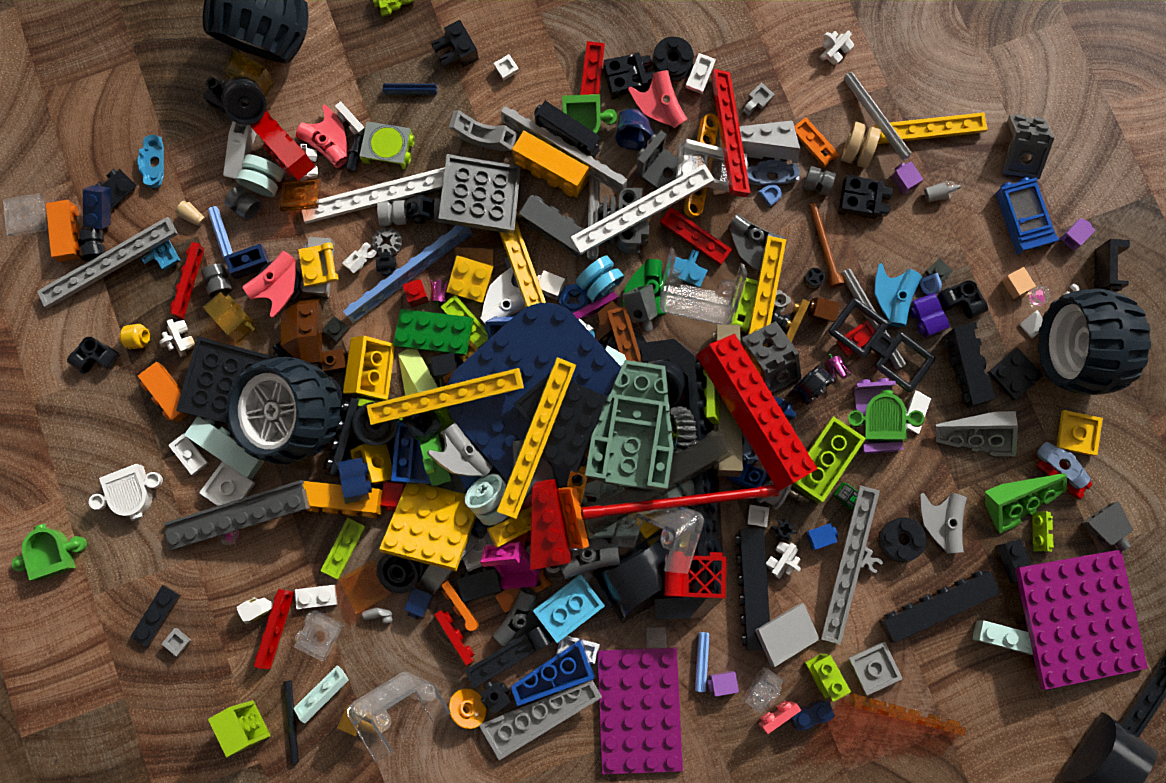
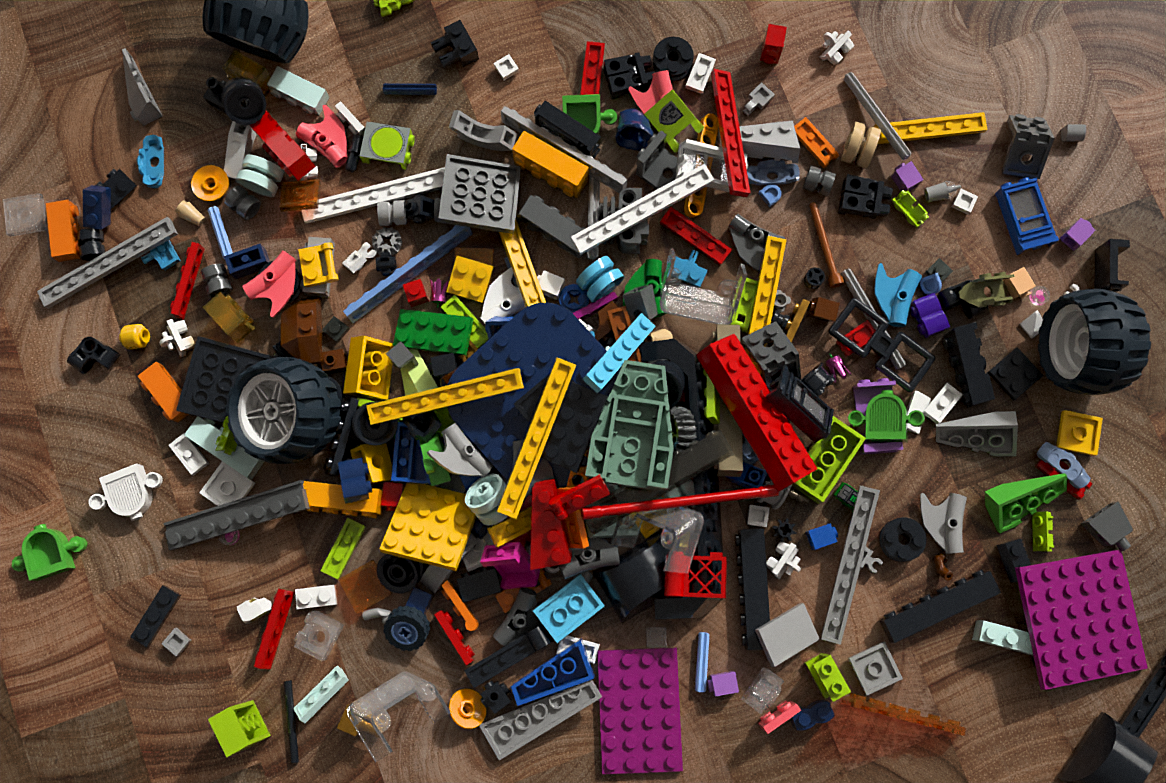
(139, 96): none -> light grey wedge
(204, 177): none -> light orange dish
(225, 441): none -> lime hinge
(297, 91): none -> light aqua brick
(401, 356): none -> dark grey panel
(406, 628): none -> black wheel
(579, 497): none -> red plate
(618, 352): none -> medium azure plate
(661, 334): none -> tan cone
(672, 117): none -> lime flag
(773, 43): none -> red brick
(800, 405): none -> black door
(915, 215): none -> lime hinge
(940, 568): none -> reddish brown arm
(942, 403): none -> white plate
(964, 201): none -> white plate
(974, 291): none -> olive piece
(1073, 132): none -> light grey brick

